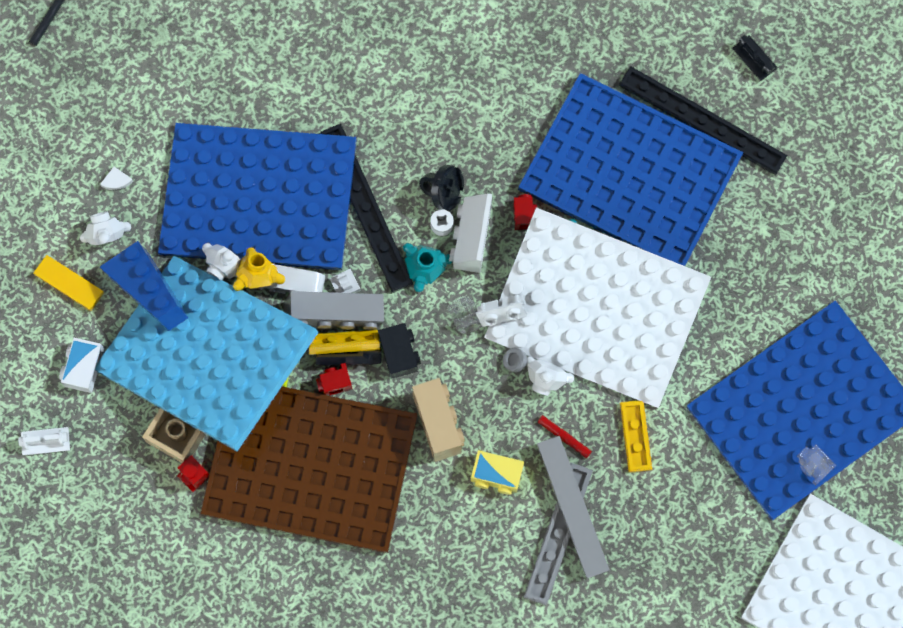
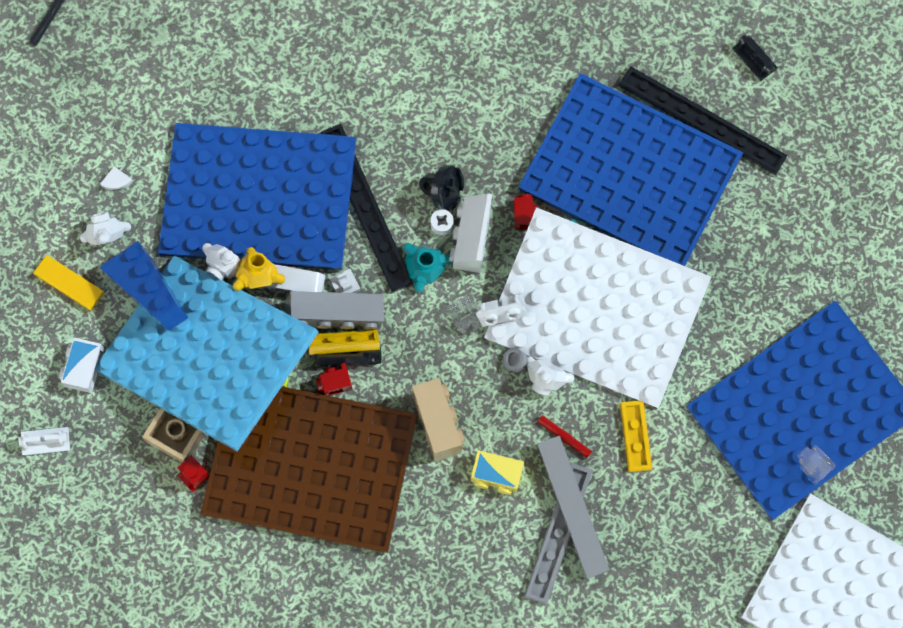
(398, 350): black brick -> none

